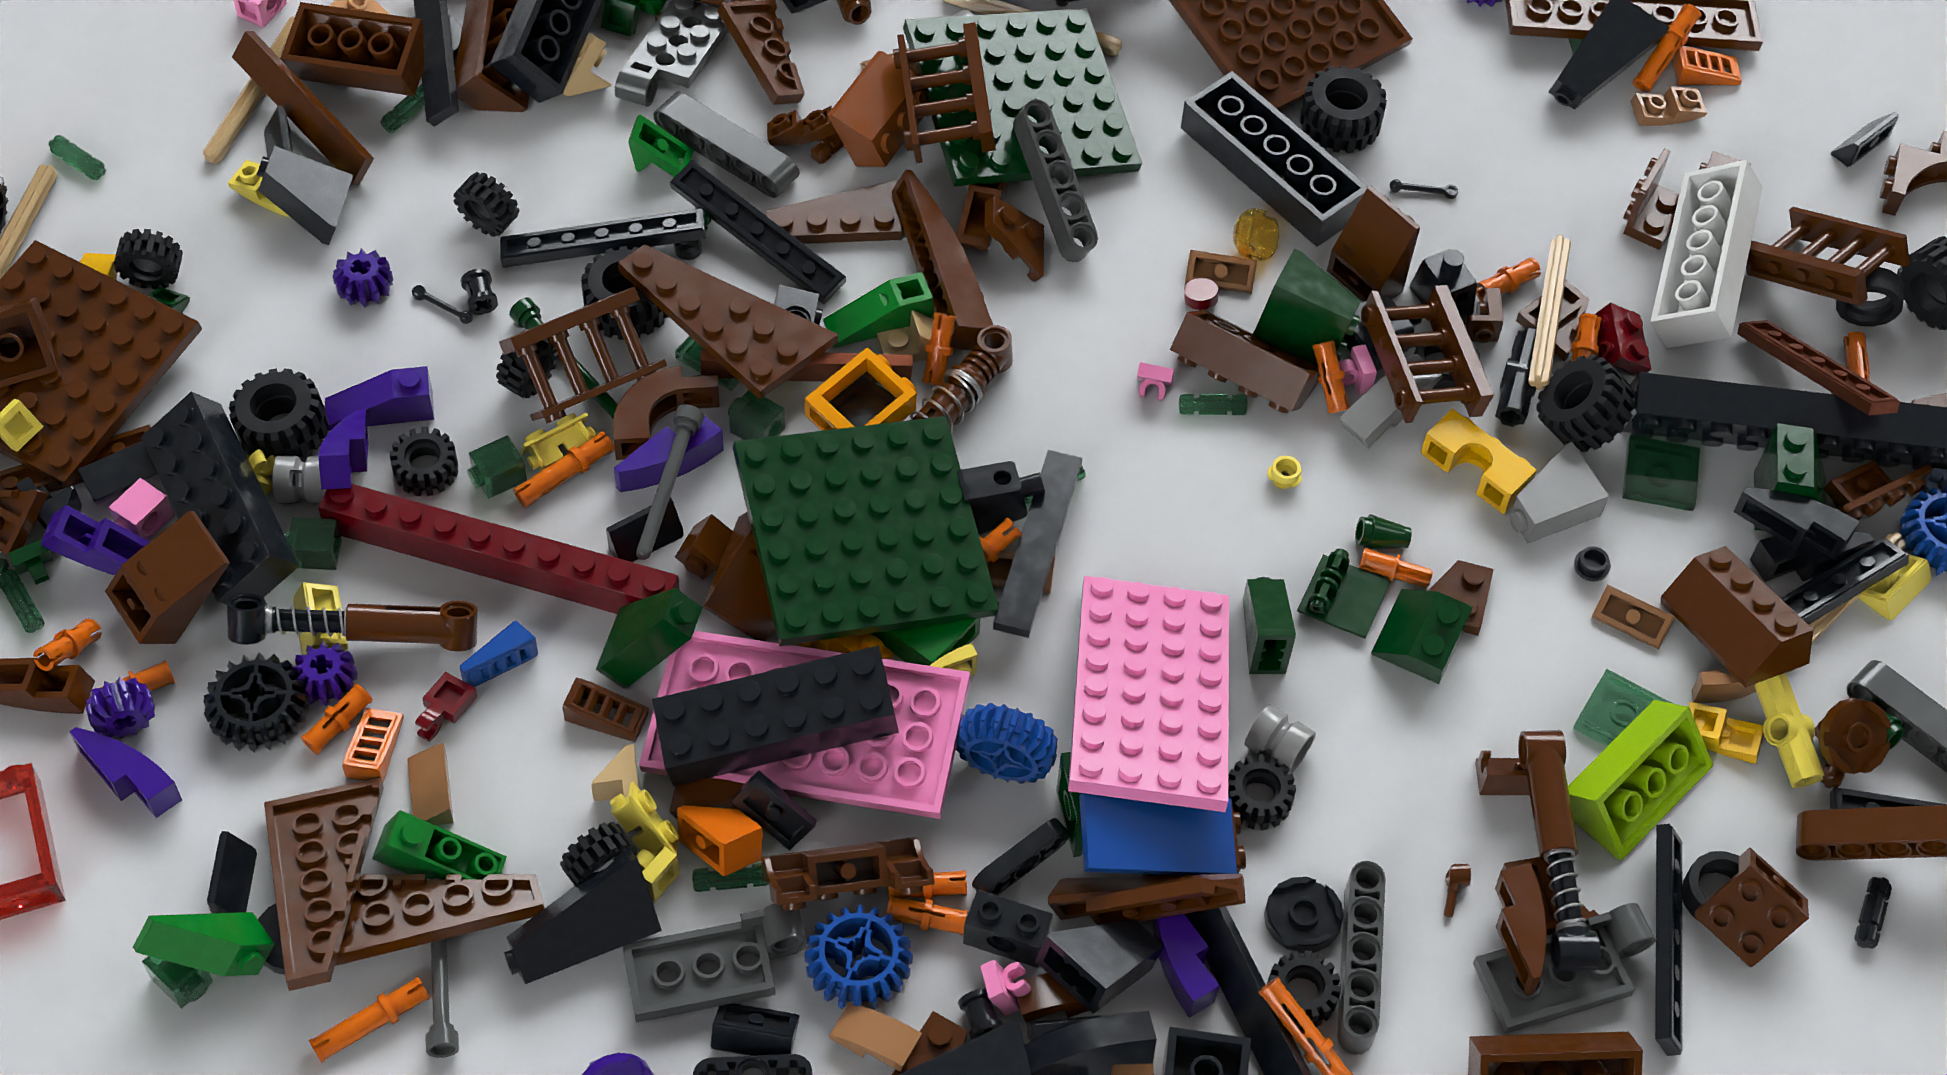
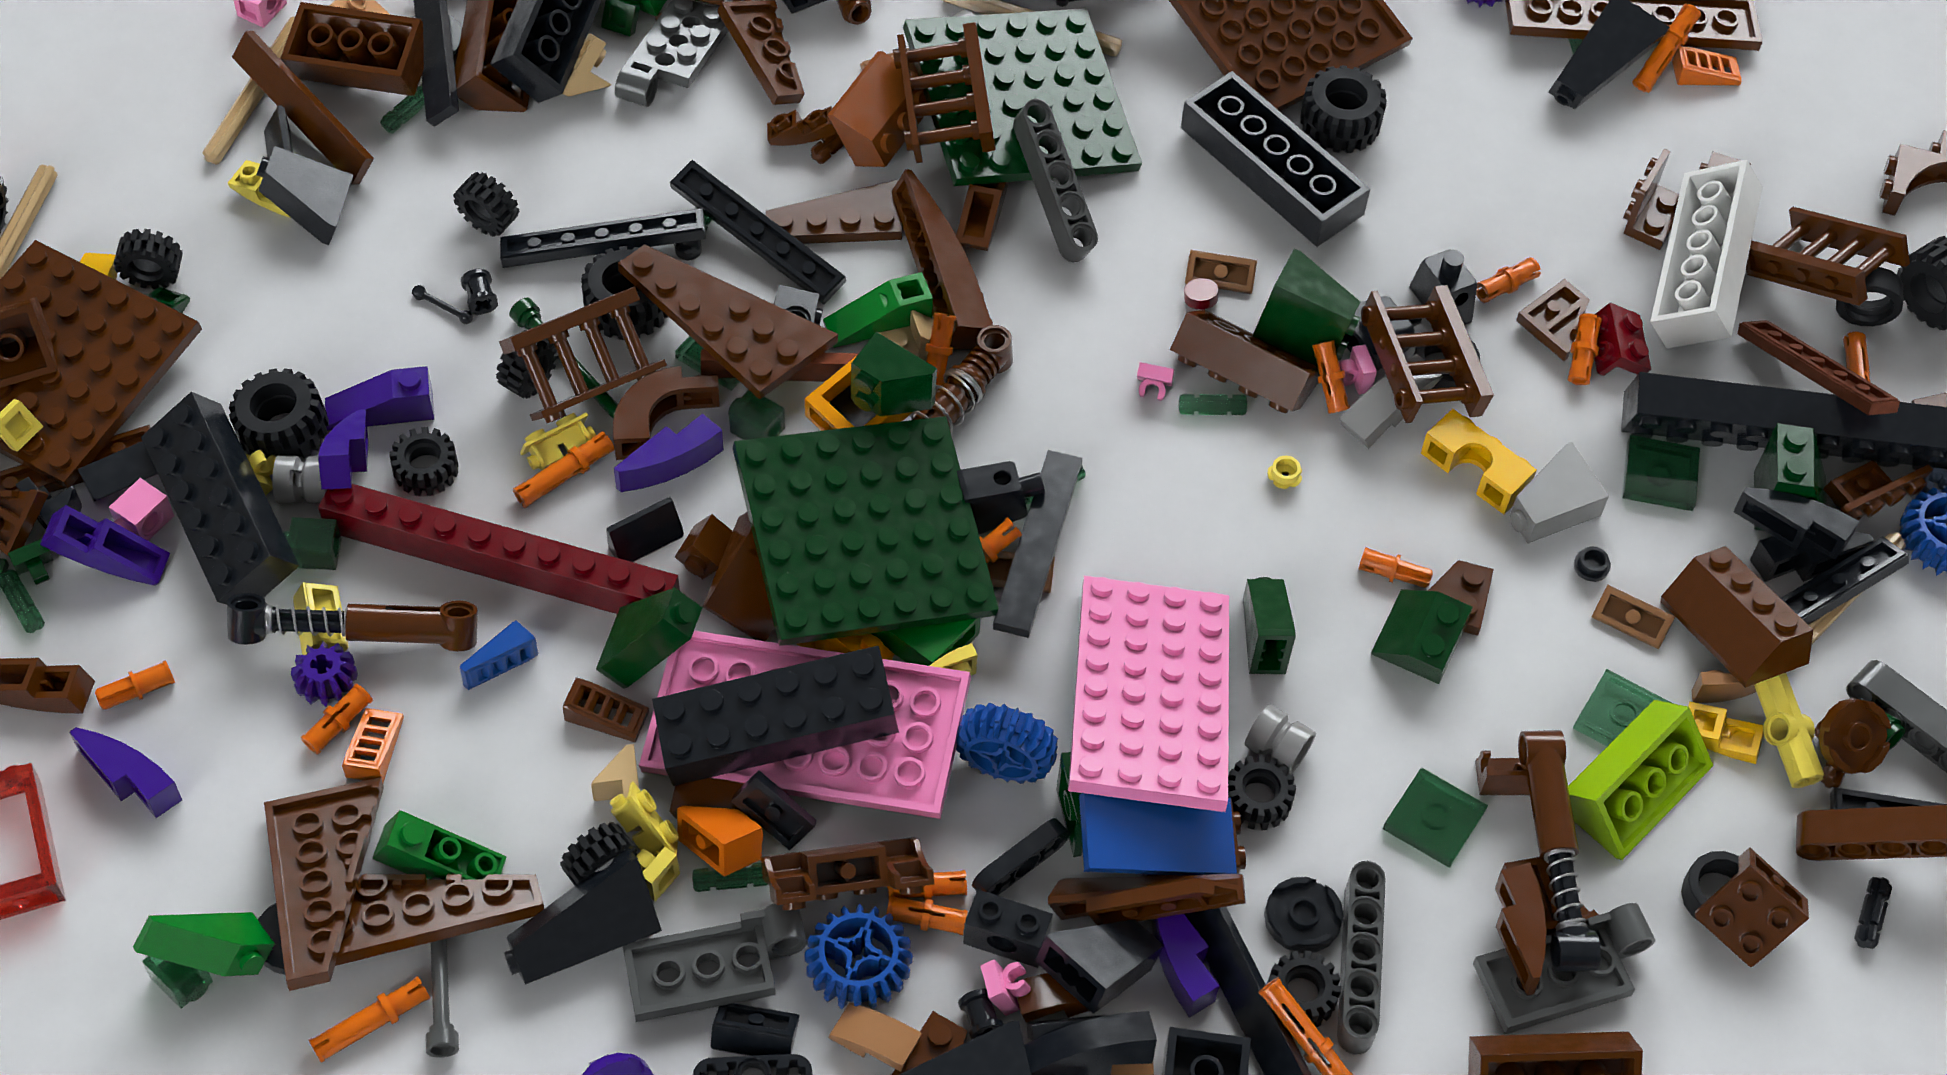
(67, 644): orange pin -> none
(77, 157): clear green axle -> none
(120, 708): dark purple gear -> none
(167, 581): reddish brown slope -> none
(231, 875): black slope -> none
(267, 715): black gear -> none
(362, 277): dark purple gear -> none
(430, 785): medium nougat slope -> none
(444, 700): dark red plate -> none
(496, 467): clear green brick -> none
(656, 146): green slope -> none
(687, 421): dark grey piece -> none
(726, 144): beam -> none
(891, 379): none -> dark green slope
(1017, 234): reddish brown wing -> none
(1256, 235): clear yellow hair -> none
(1343, 594): dark green hinge -> none
(1374, 248): reddish brown slope -> none
(1381, 533): dark green cone -> none
(1435, 817): none -> clear green tile
(1450, 191): black hinge -> none
(1456, 876): reddish brown hand -> none
(1489, 318): reddish brown bracket -> none
(1516, 390): black piece -> none
(1549, 312): tan axle -> none
(1586, 403): black tyre -> none
(1668, 940): black tile -> none
(1673, 107): medium nougat slope -> none
(1865, 140): black slope -> none
(1898, 589): light yellow slope -> none

